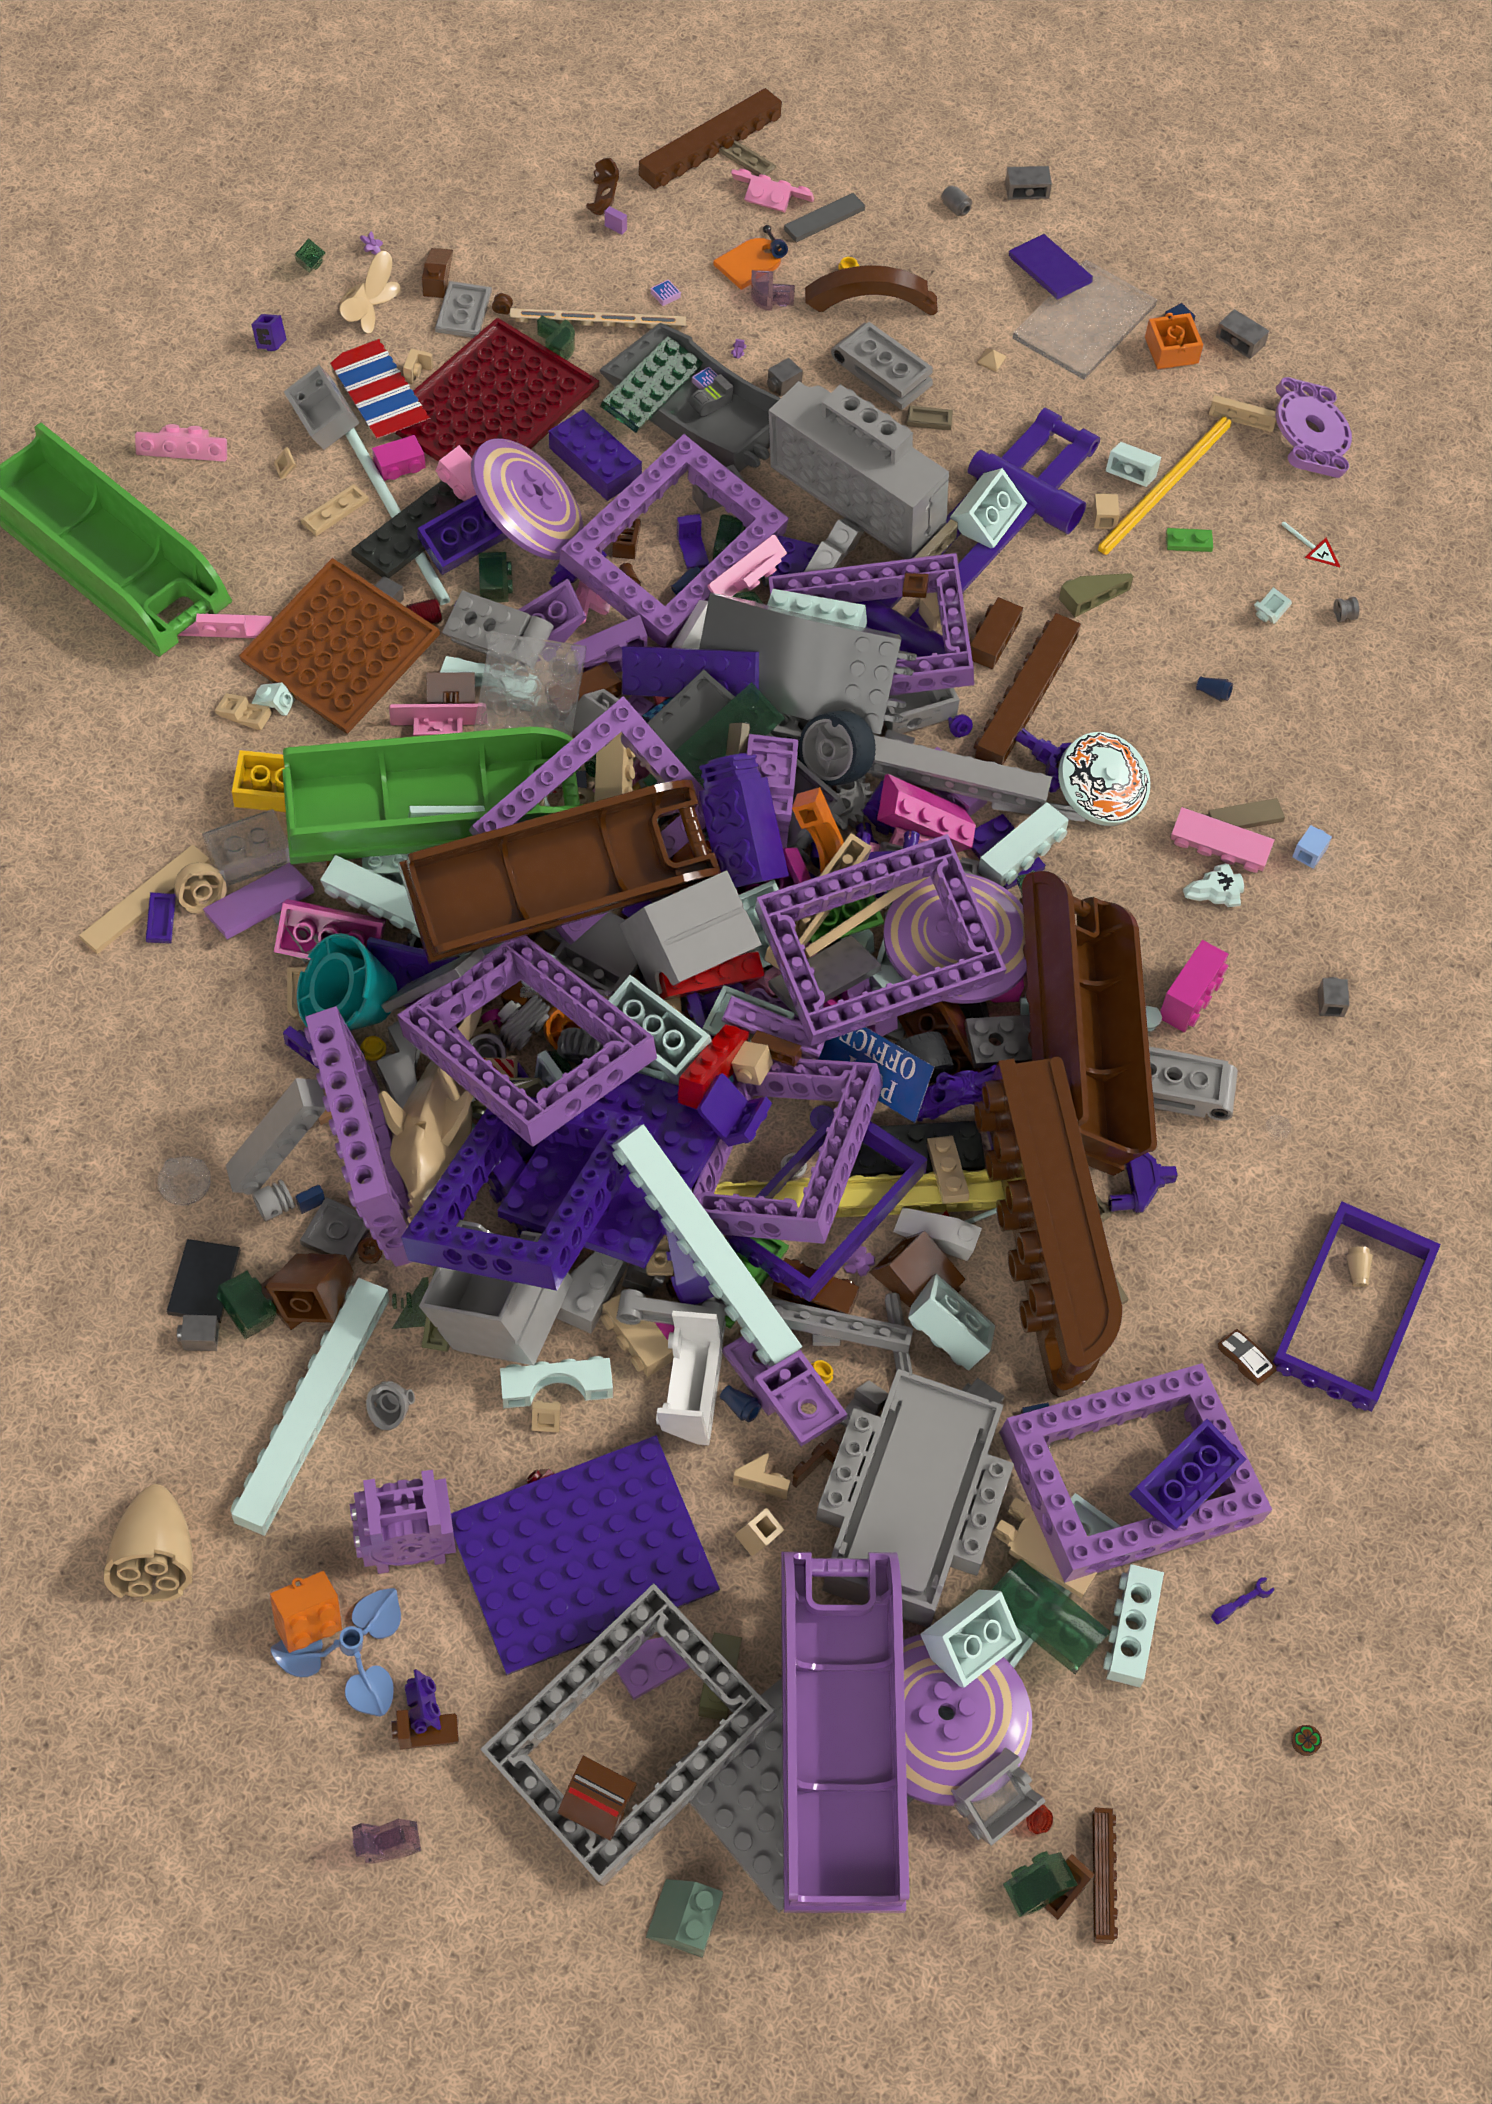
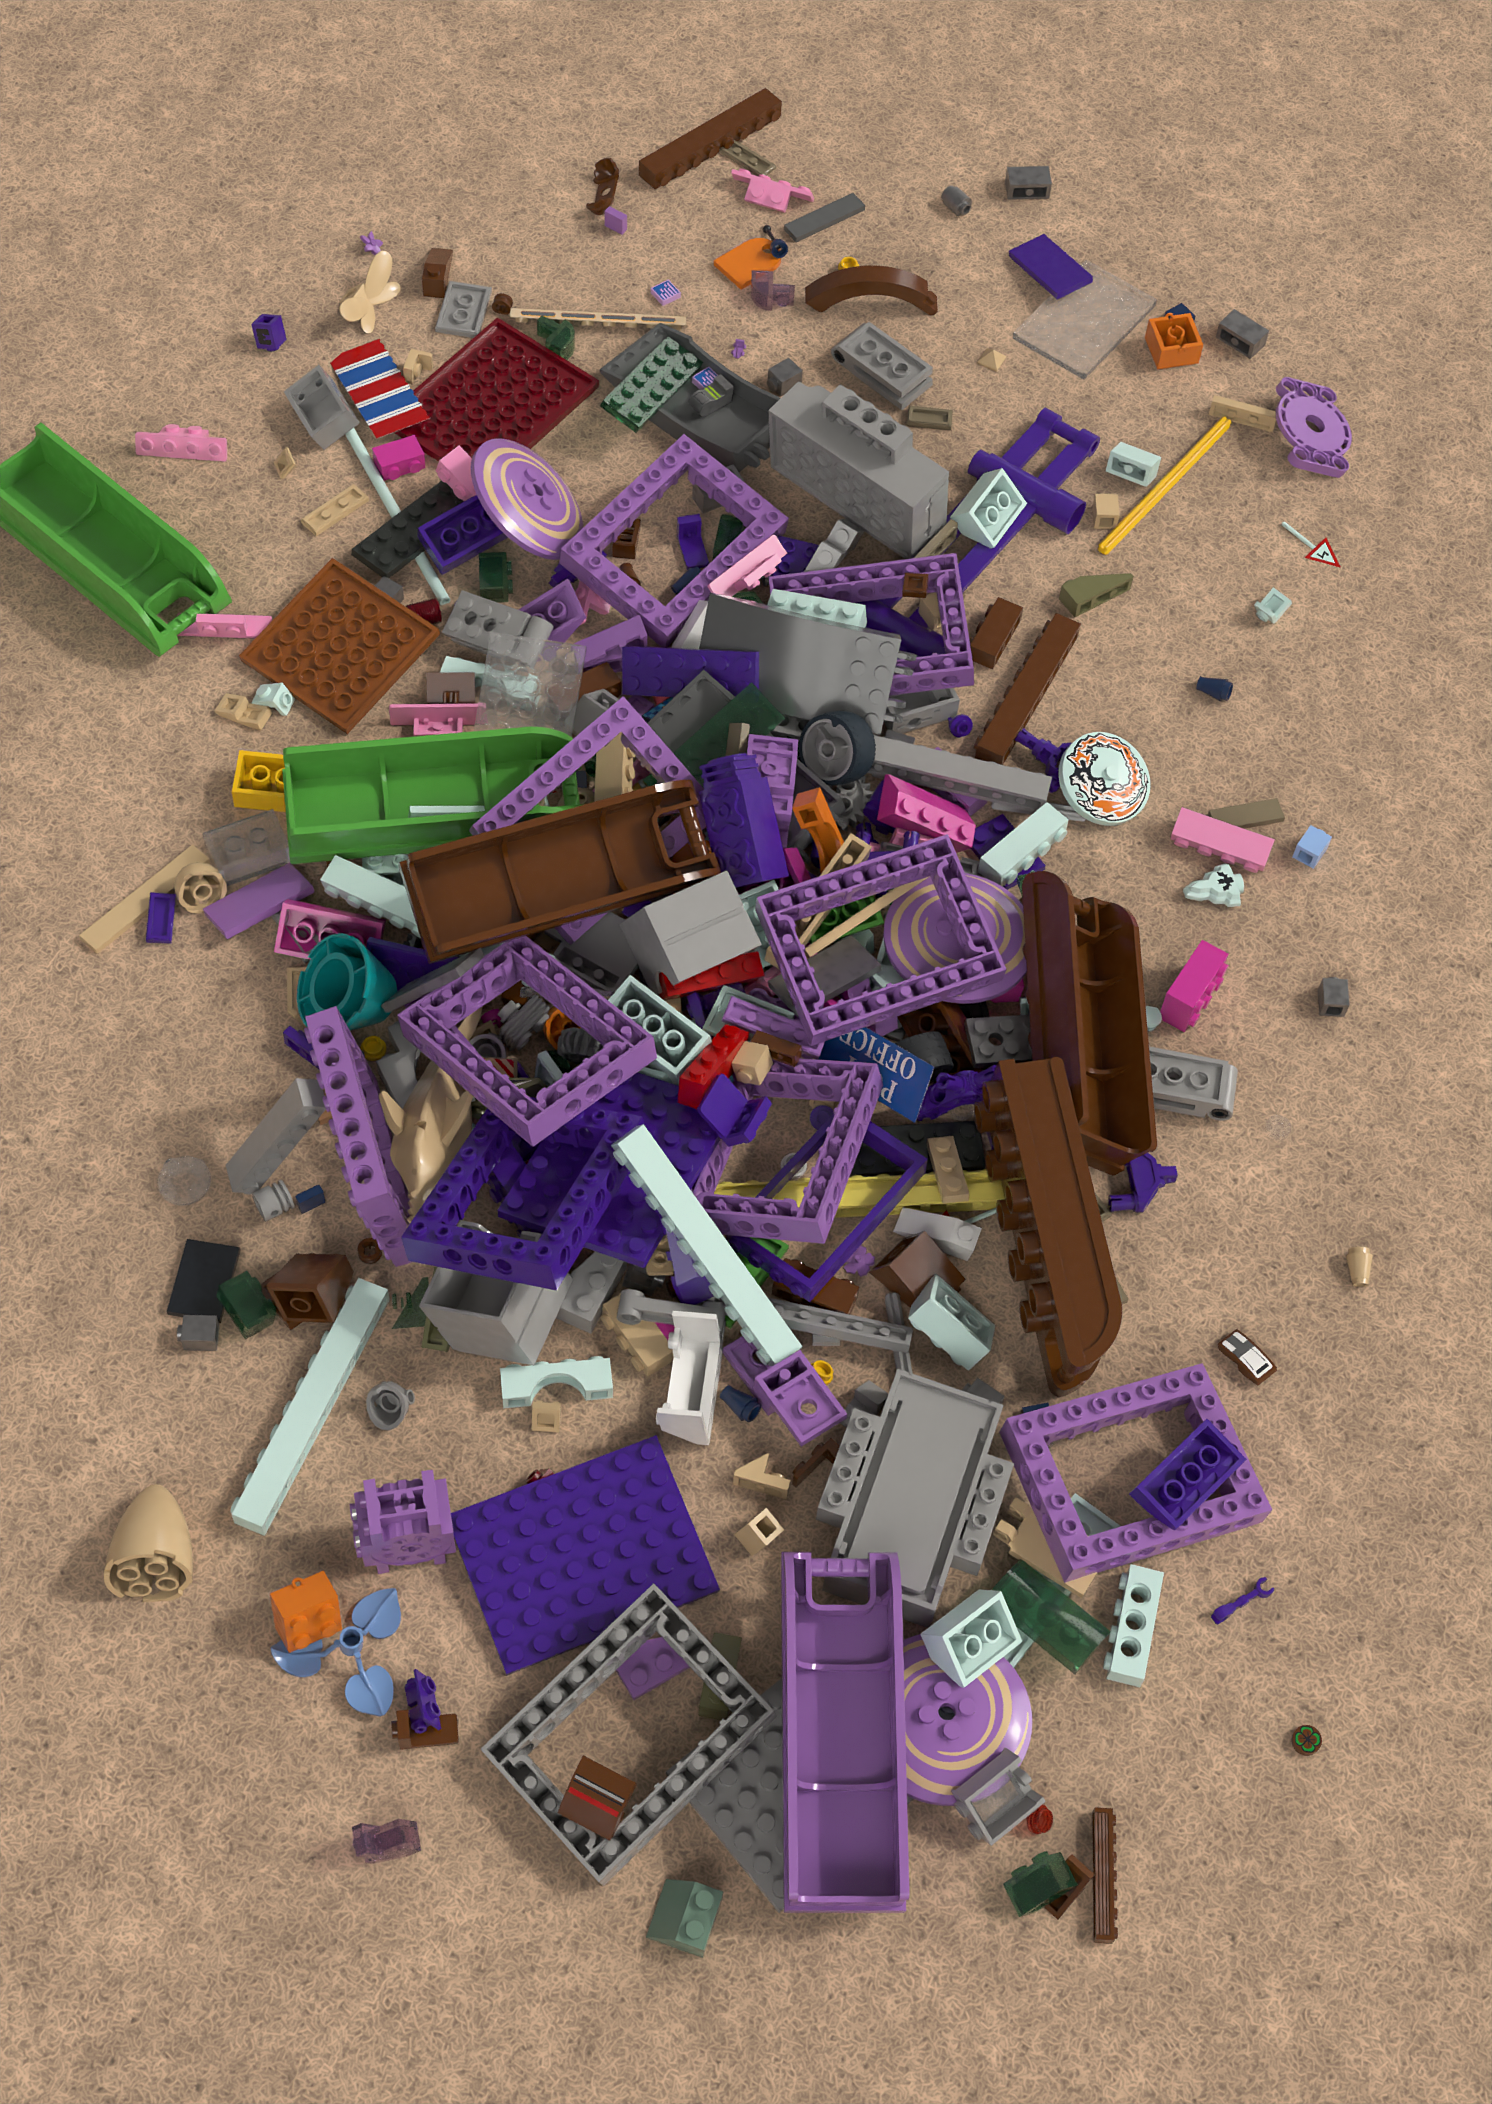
(309, 256): clear green brick -> none
(335, 1230): flat silver plate -> none
(594, 454): dark purple brick -> none
(1189, 540): bright green plate -> none
(1346, 609): flat silver wheel -> none
(1390, 1234): dark purple door -> none

